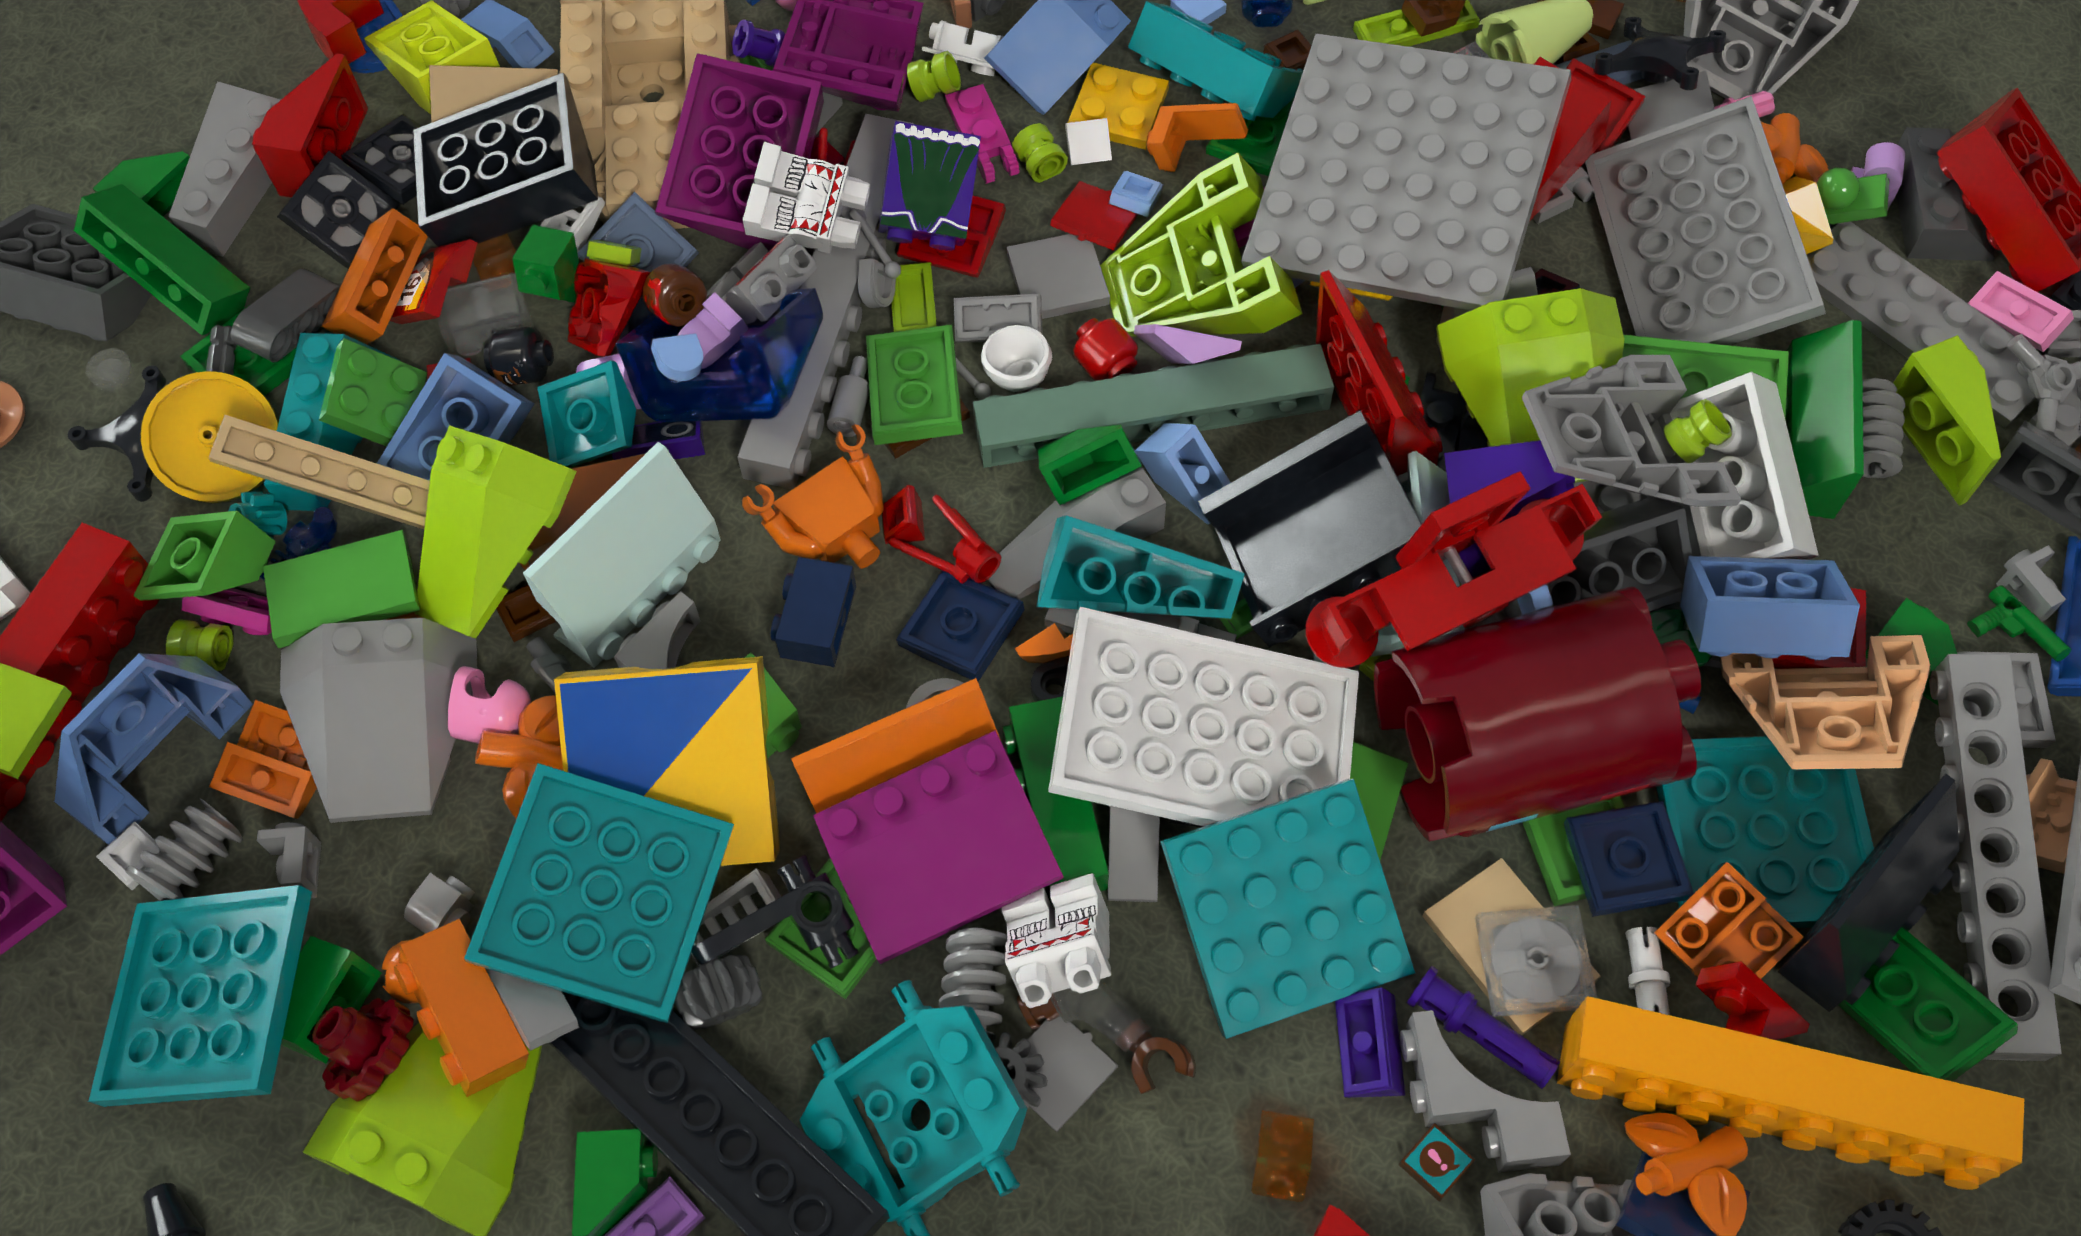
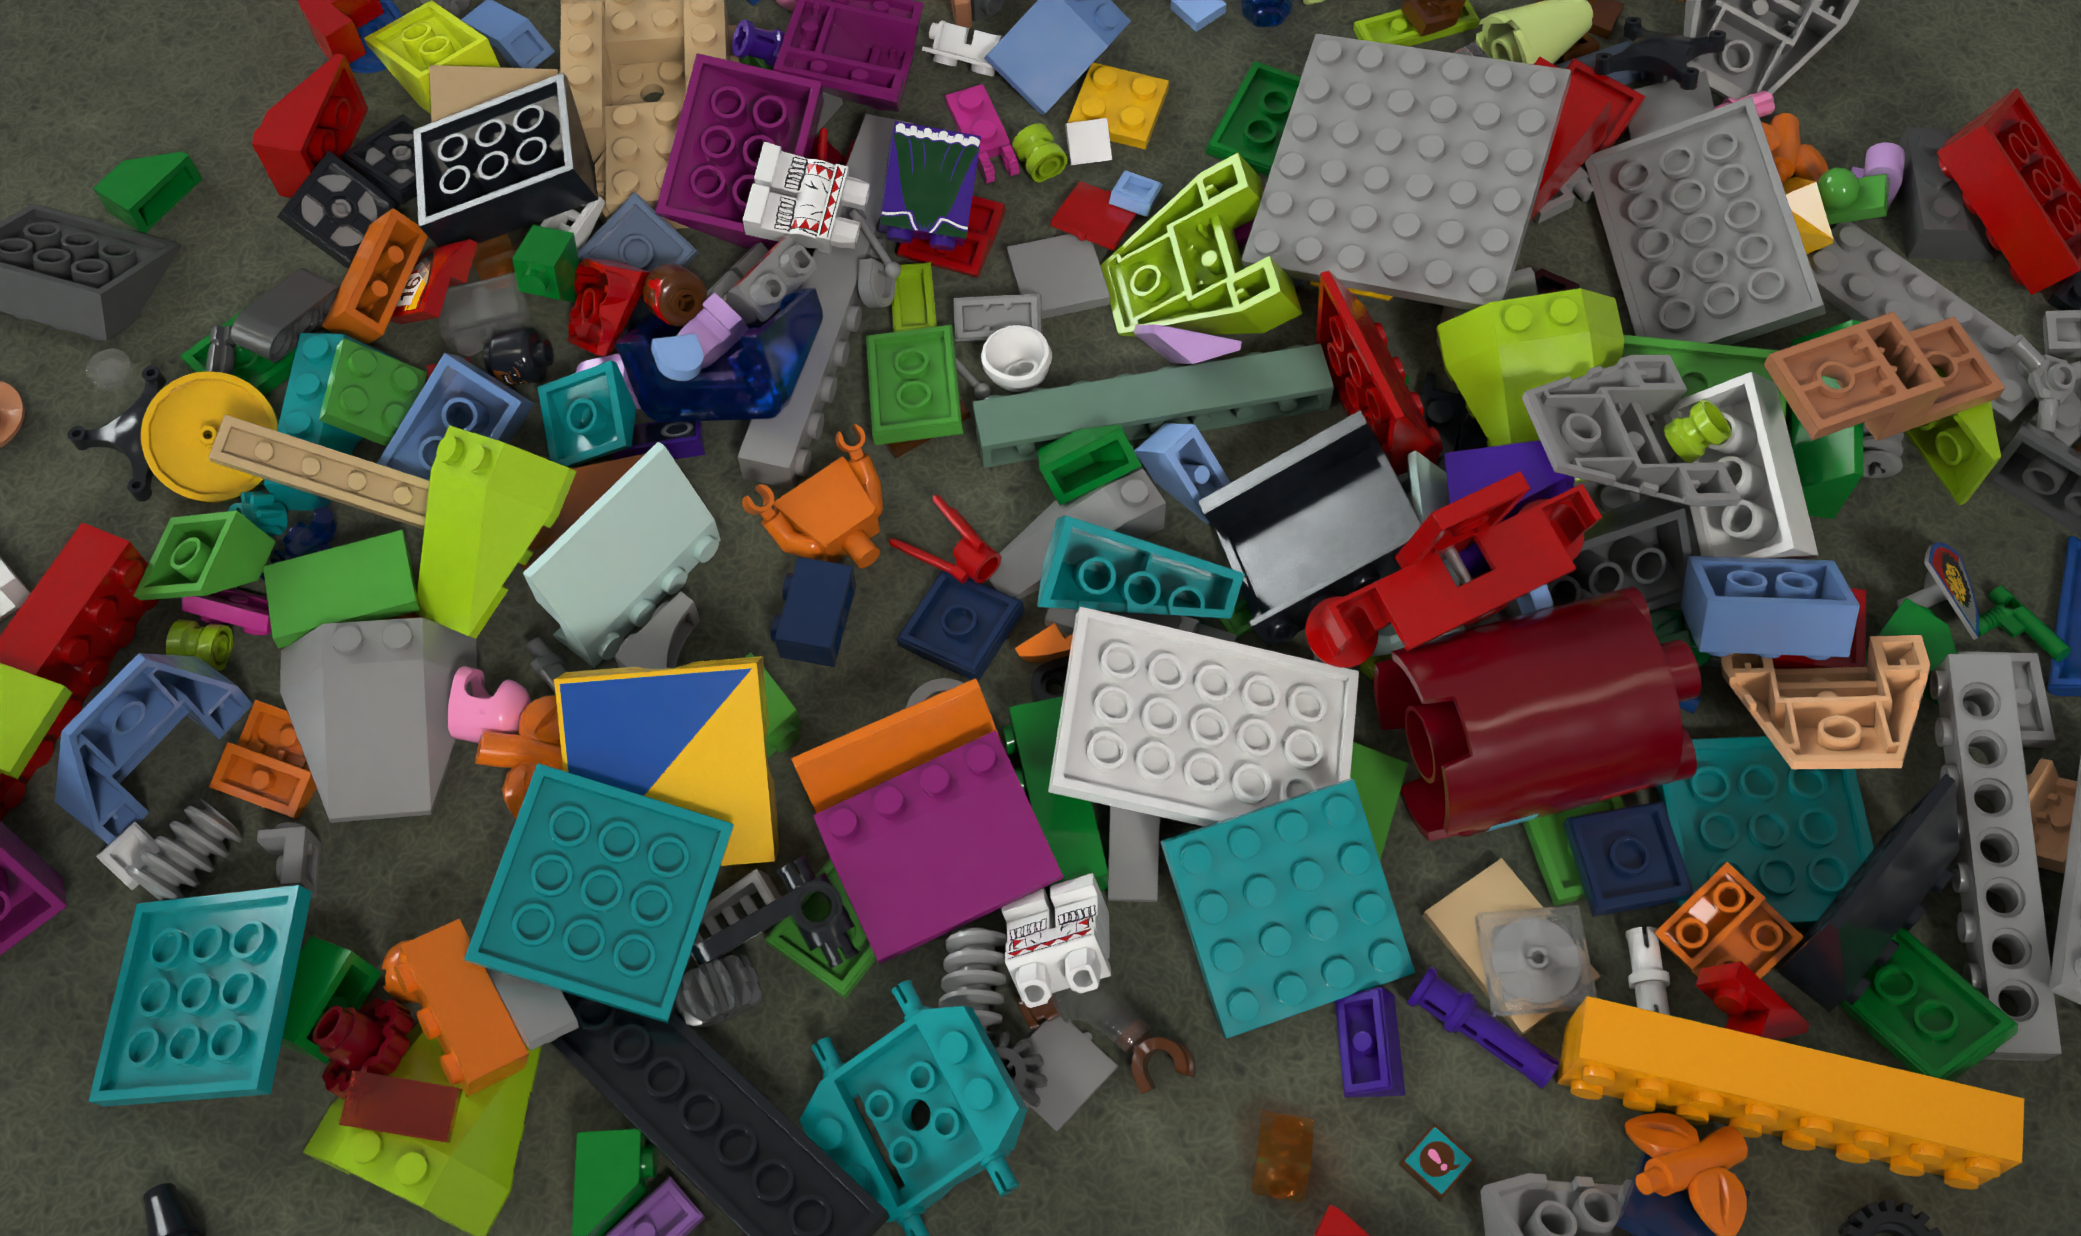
(160, 258): green brick -> none
(223, 171): light grey wedge -> none
(401, 1106): none -> clear red tile
(439, 903): light grey plate -> none
(522, 613): reddish brown tile -> none
(613, 252): lime tile -> none
(849, 399): light grey piece -> none
(904, 516): red slope -> none
(933, 76): lime wheel -> none
(1105, 349): red head -> none
(1192, 122): orange bracket -> none
(1213, 62): teal wedge -> none
(1291, 49): reddish brown tile -> none
(1518, 1131): light grey arch -> none
(1883, 376): none -> nougat bracket
(1948, 581): none -> shield
(2022, 310): bright pink plate -> none
(2030, 584): light grey bracket -> none

